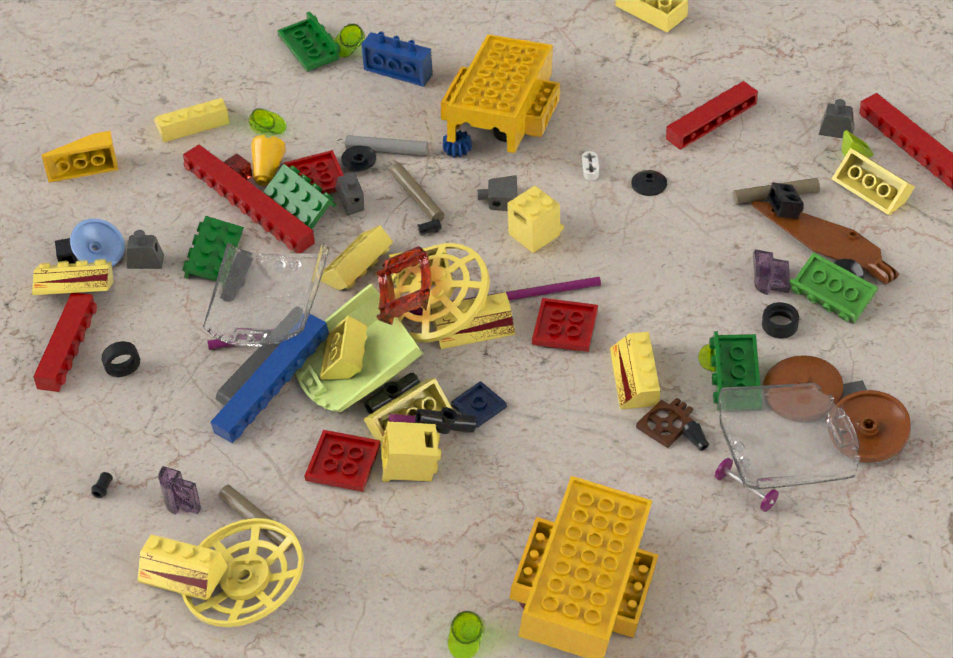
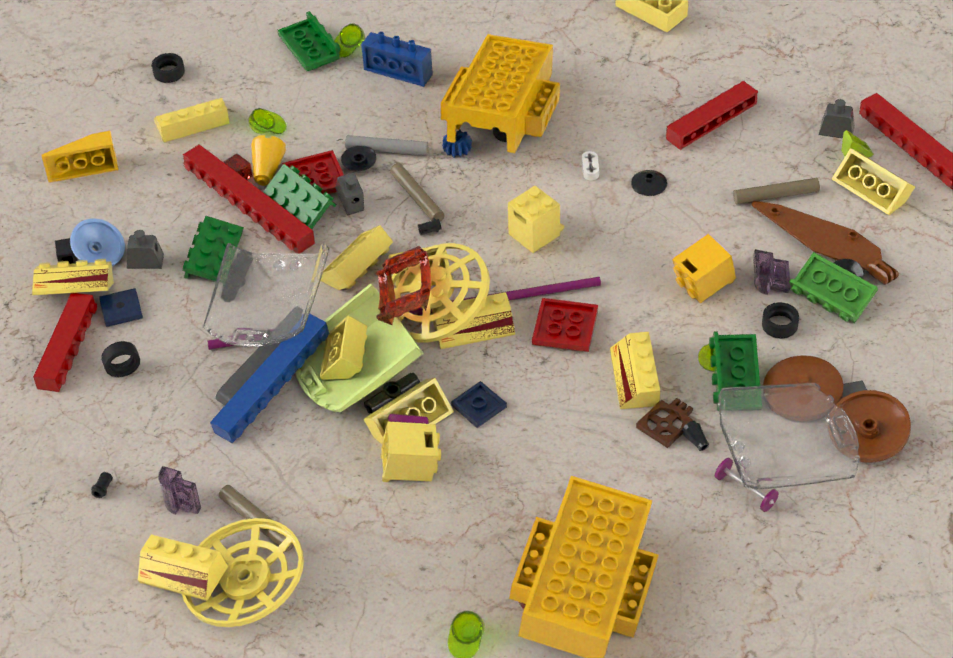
(120, 307): none -> dark blue tile
(168, 59): none -> black tyre
(342, 460): red plate -> none
(446, 420): black piece -> none
(499, 192): dark grey torso -> none
(704, 268): none -> yellow container
(785, 200): black brick -> none

